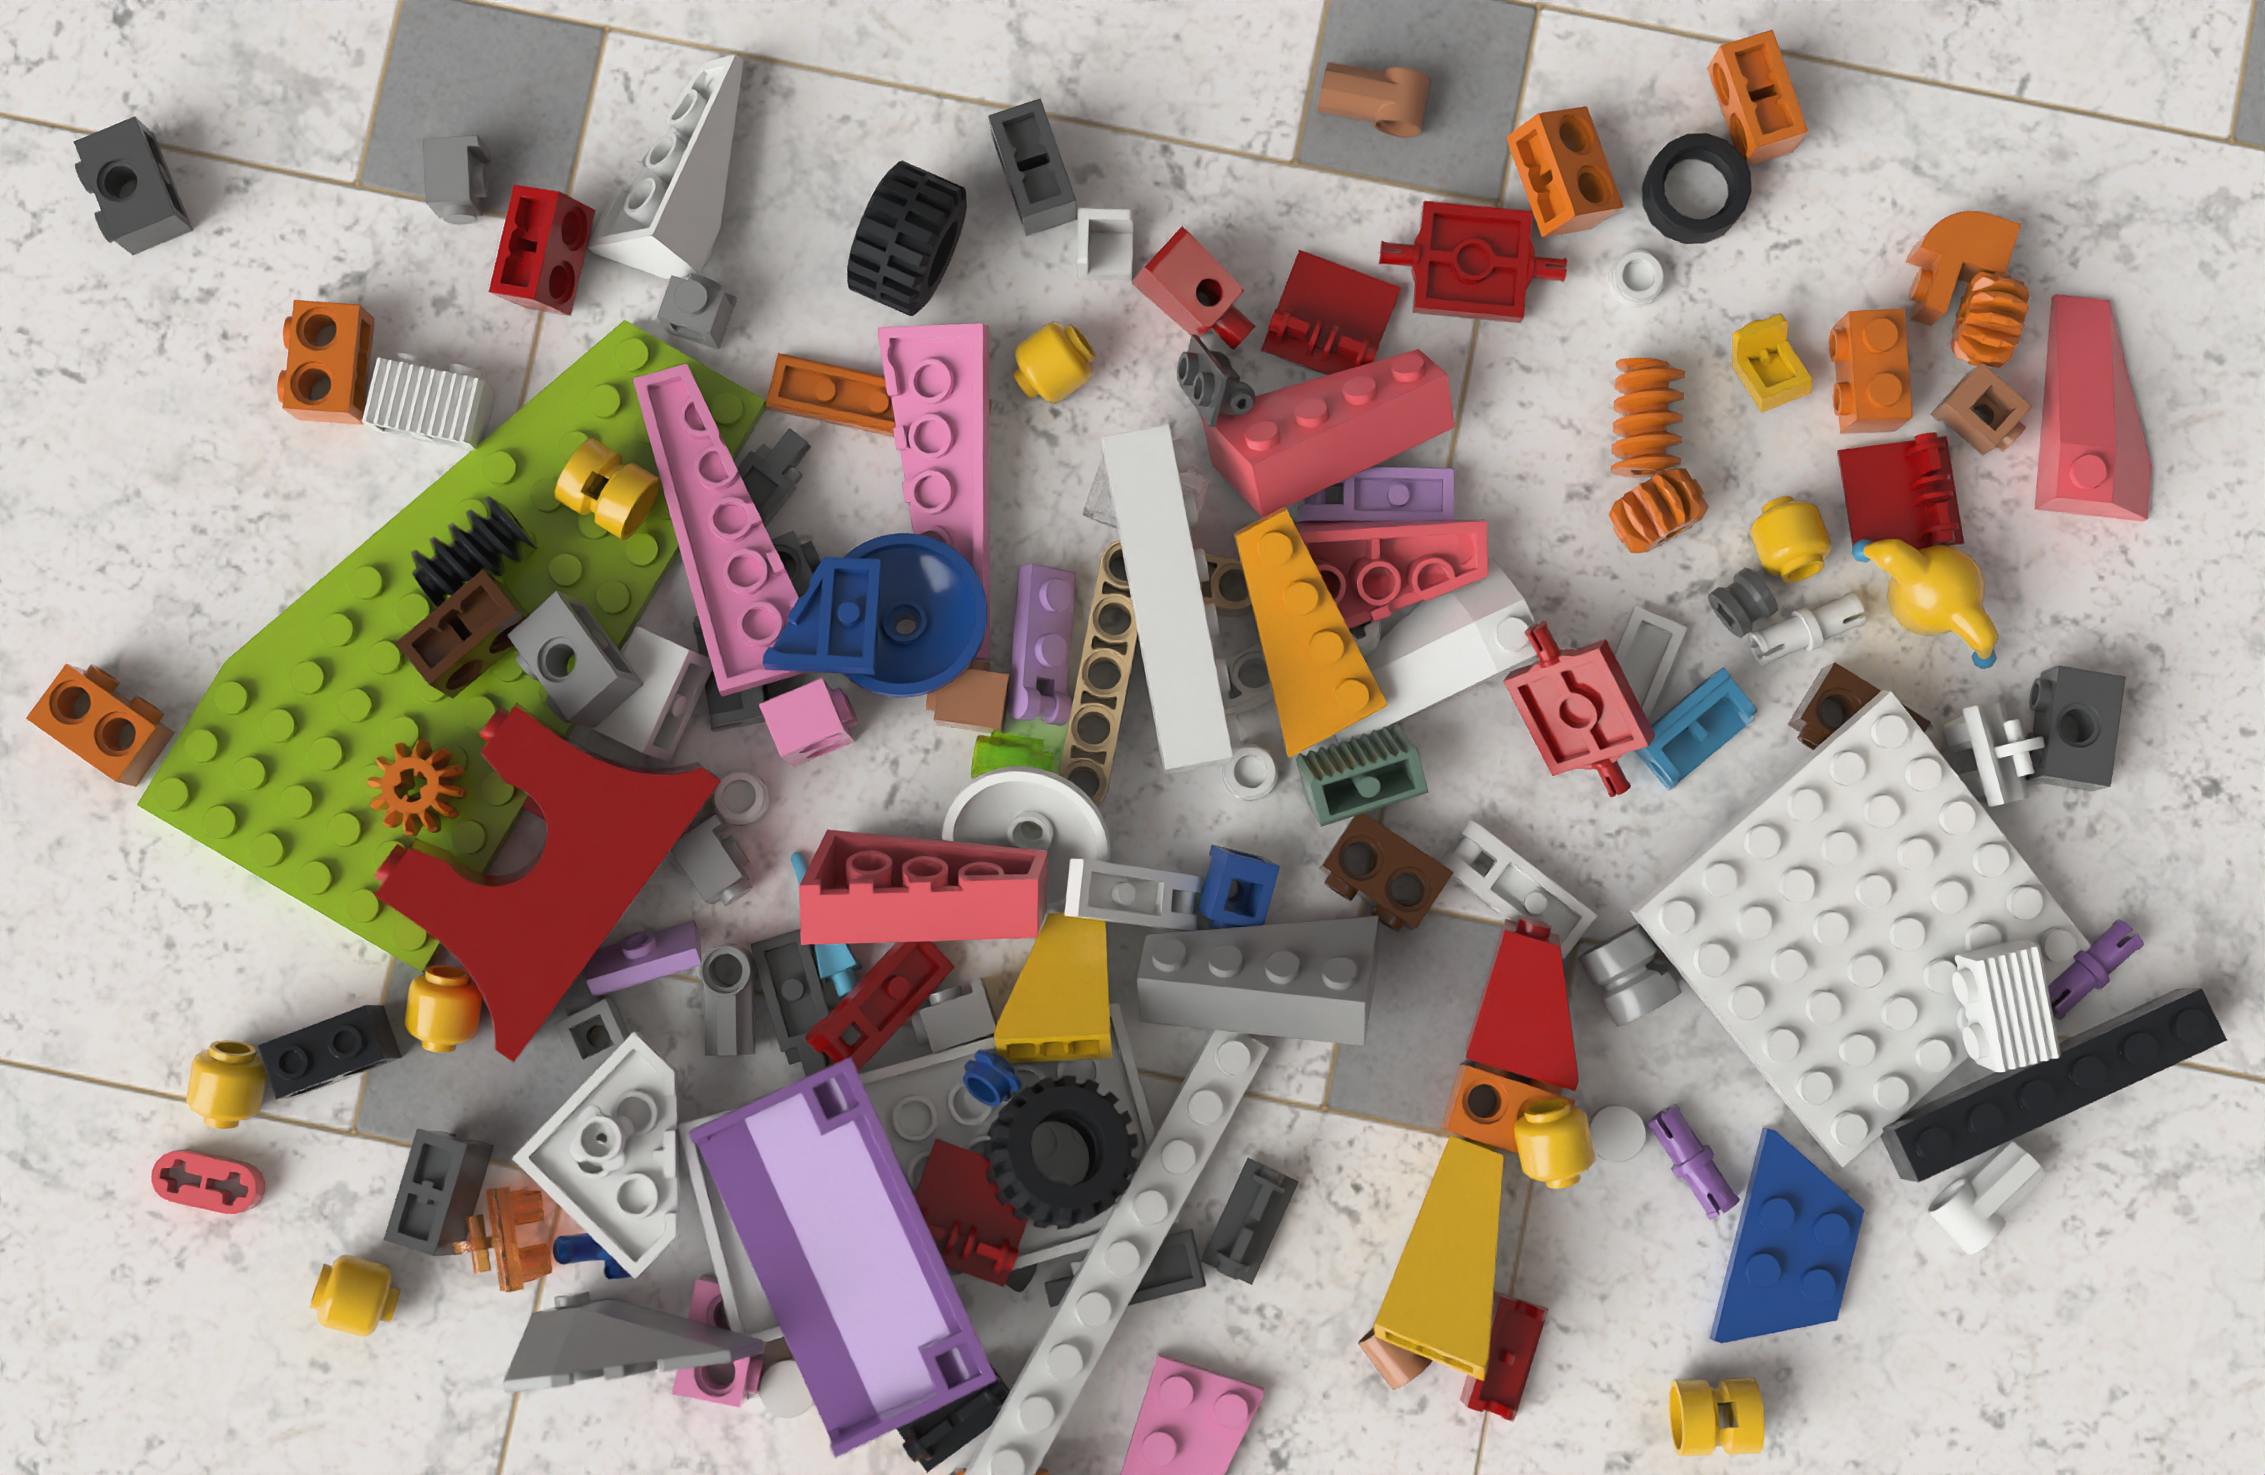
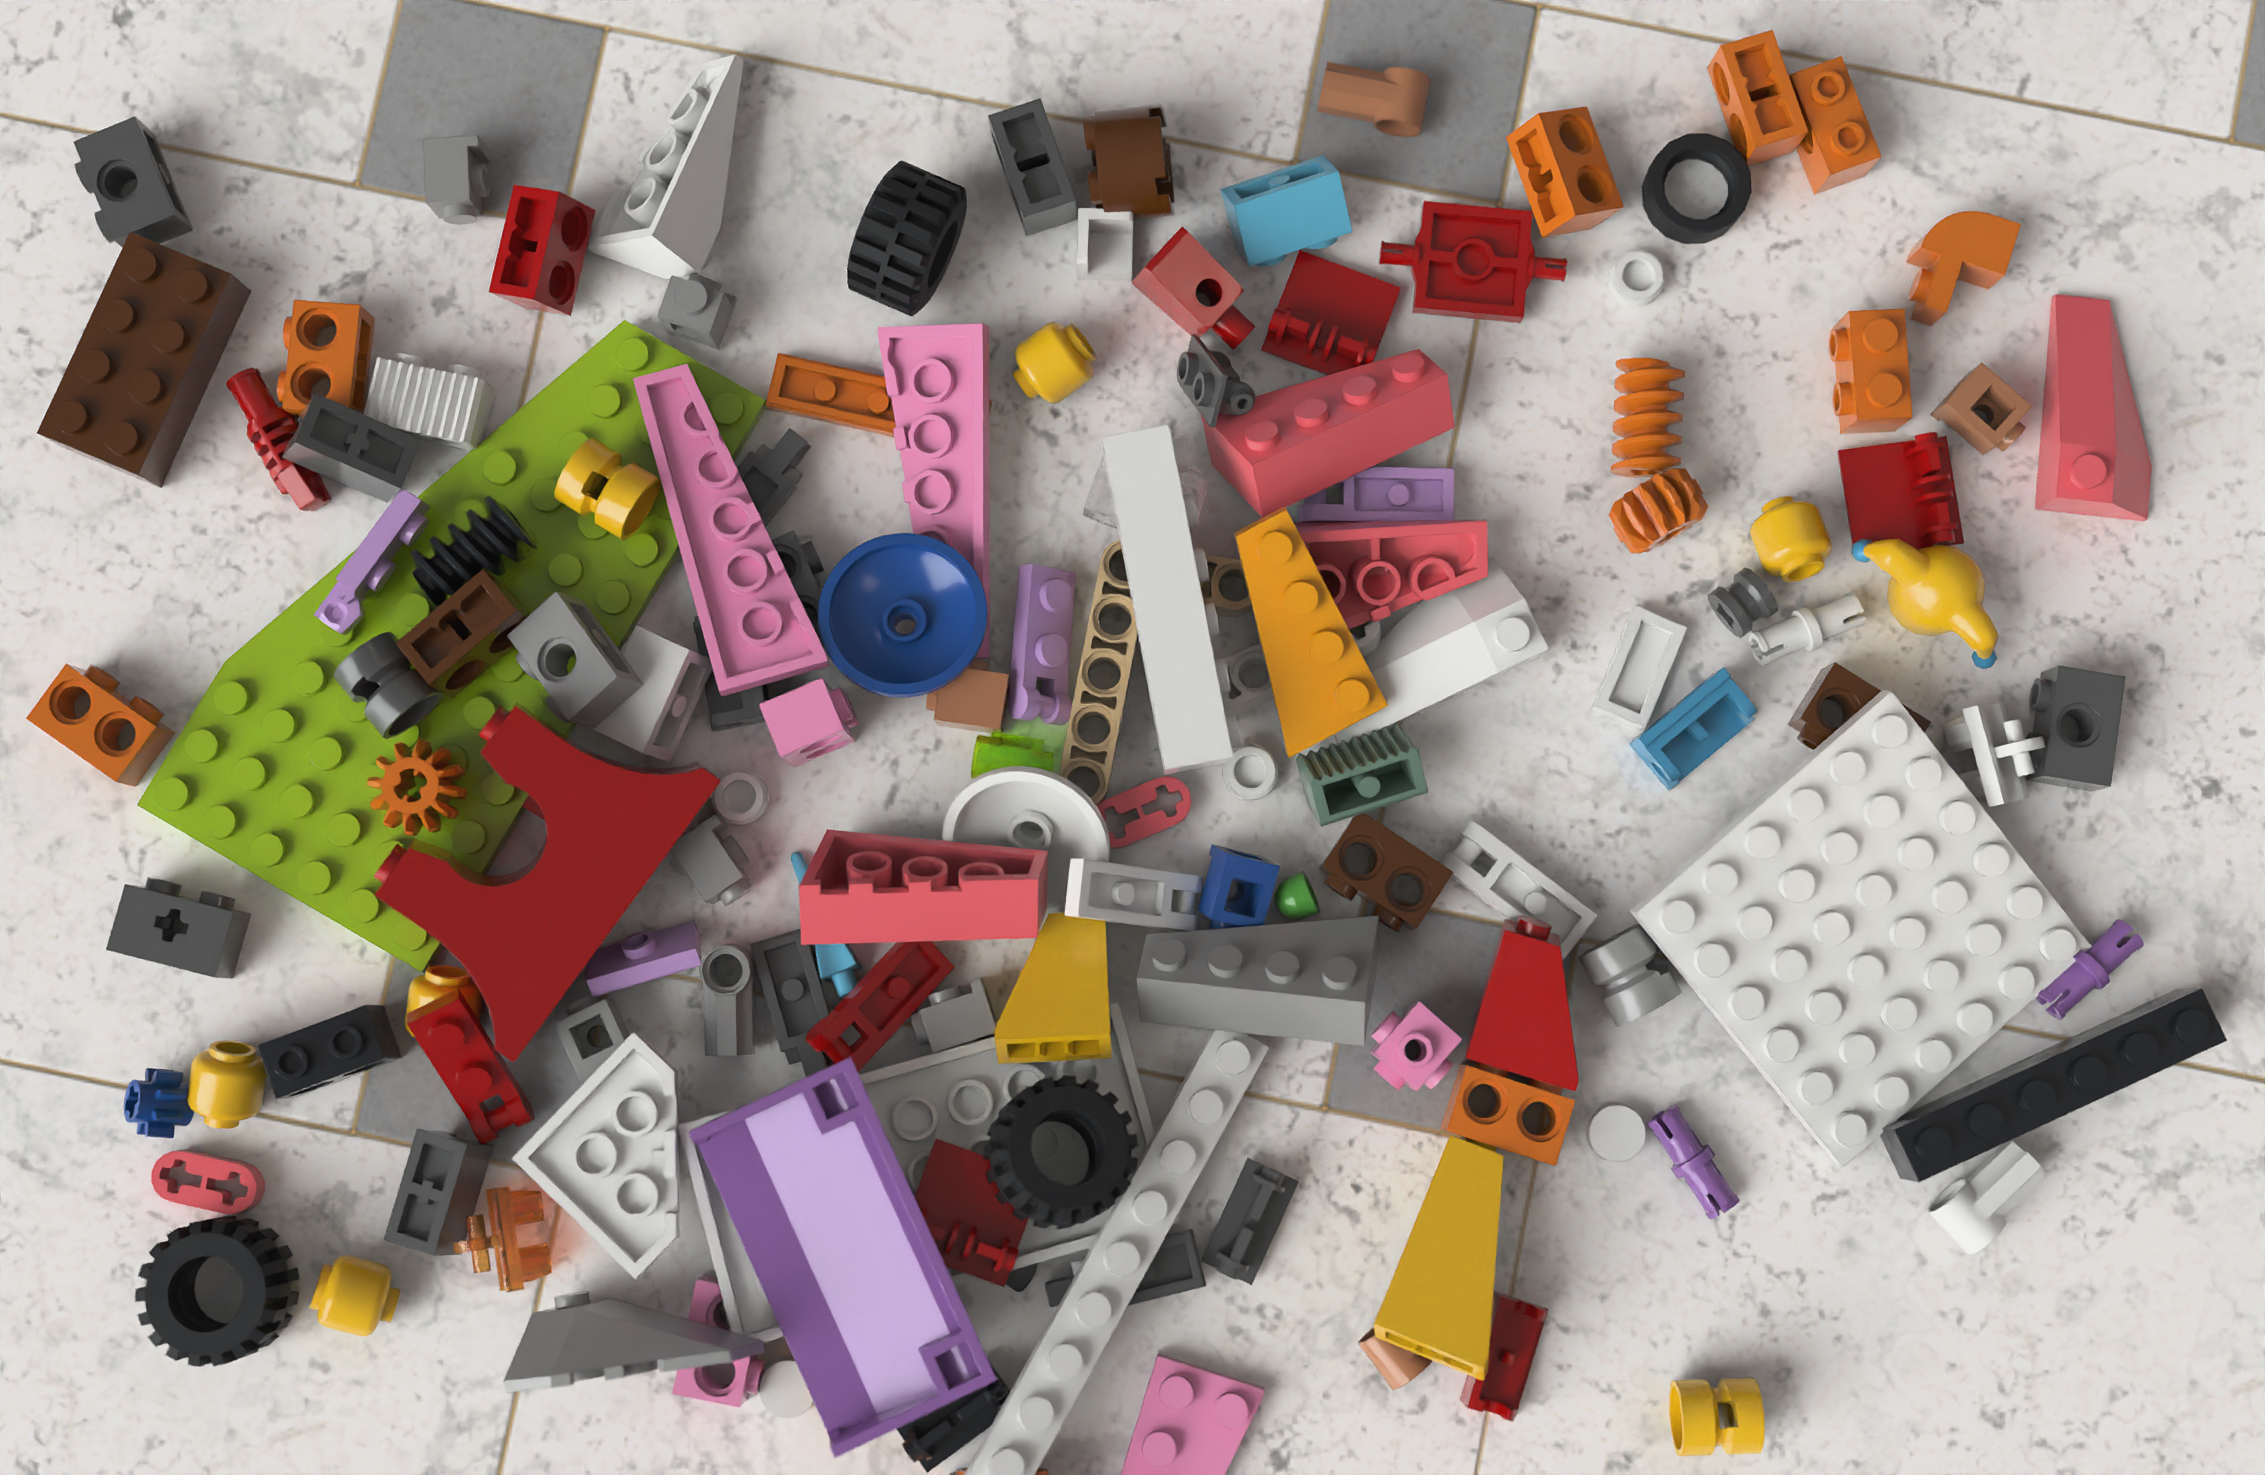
(145, 360): none -> reddish brown brick
(146, 928): none -> dark grey brick
(158, 1103): none -> blue gear
(172, 1298): none -> black tyre
(270, 432): none -> red hinge
(351, 448): none -> dark grey hinge
(372, 562): none -> lavender hinge
(387, 684): none -> dark grey wheel
(469, 1065): none -> red plate
(583, 1248): clear blue arm -> none
(586, 1145): white plate -> none
(834, 622): blue wing -> none
(990, 1078): blue plate -> none
(1130, 161): none -> reddish brown brick
(1139, 797): none -> coral beam
(1287, 211): none -> medium azure brick
(1296, 897): none -> bright green hinge
(1434, 1044): none -> bright pink brick
(1554, 1142): yellow head -> none
(1579, 708): plate -> none
(1769, 363): yellow bracket -> none
(1787, 1247): blue wing -> none
(1838, 135): none -> orange brick
(1990, 319): orange gear -> none
(2006, 1005): white brick -> none

